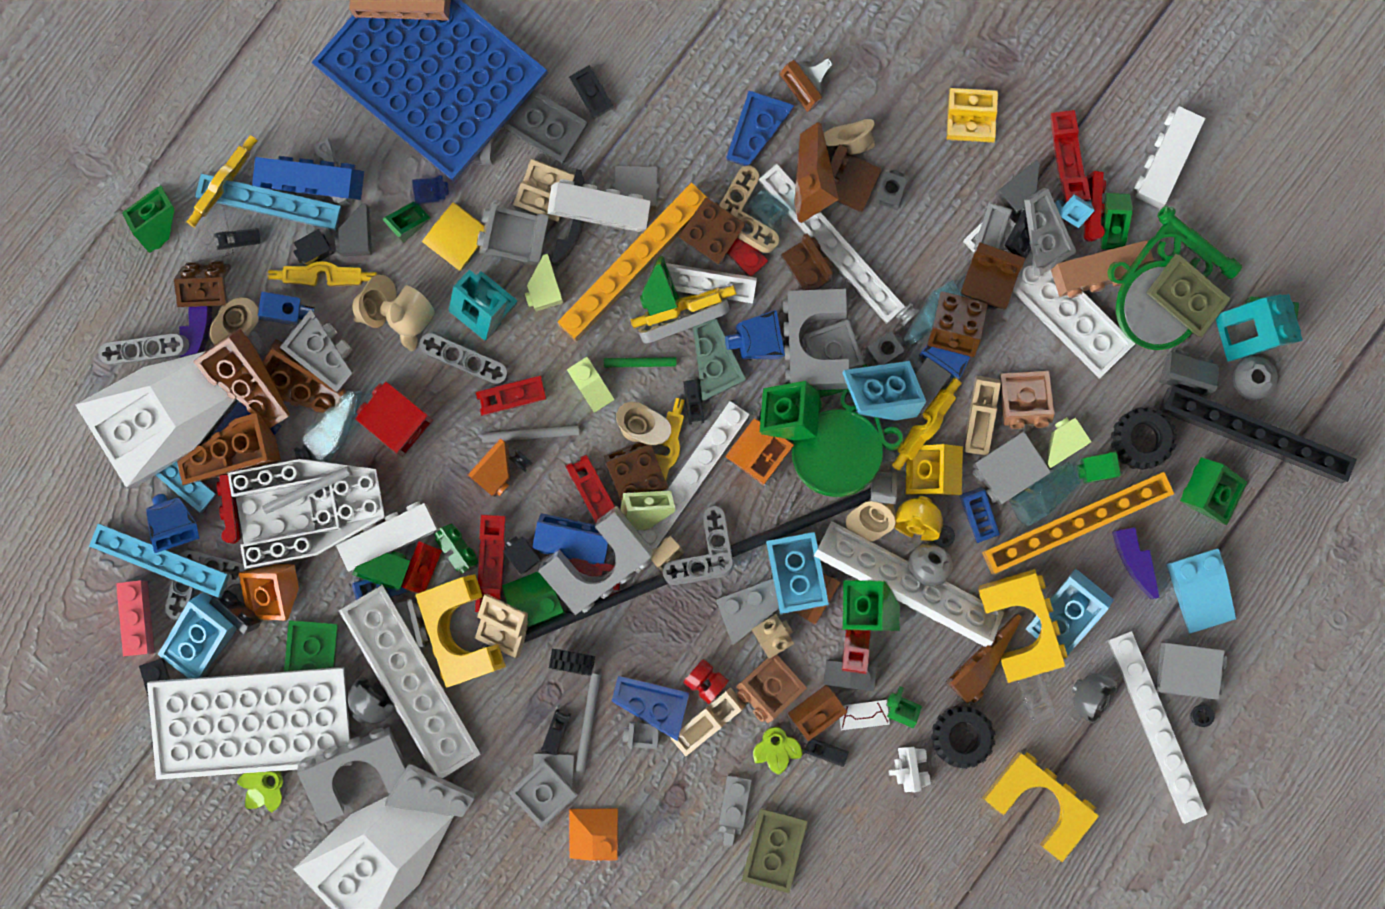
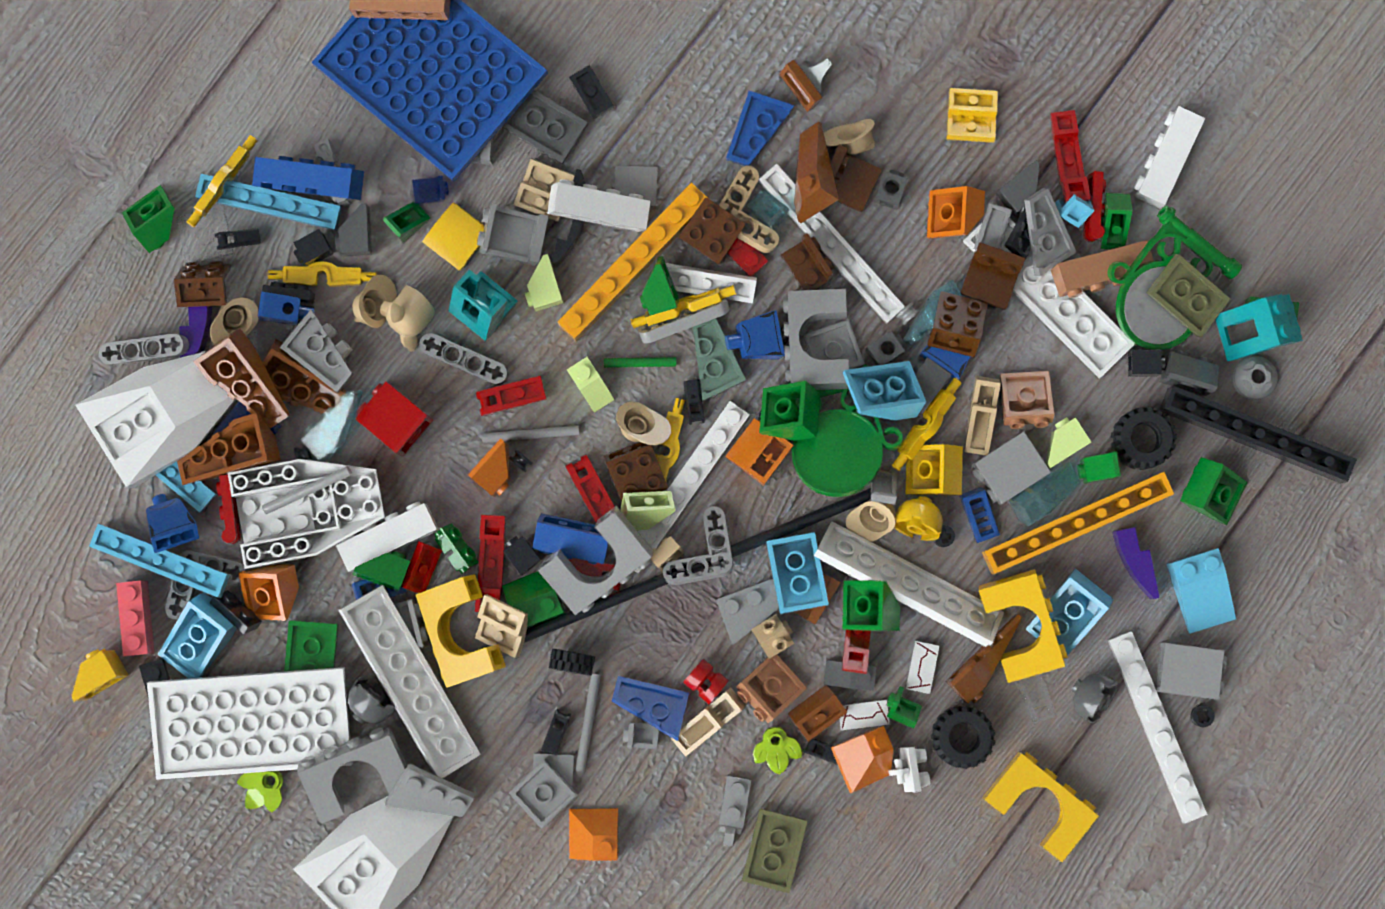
(98, 673): none -> yellow slope
(298, 291): none -> black plate
(864, 758): none -> orange slope
(922, 667): none -> white tile
(926, 571): light grey piece -> none
(954, 211): none -> orange slope
(1145, 363): none -> black brick

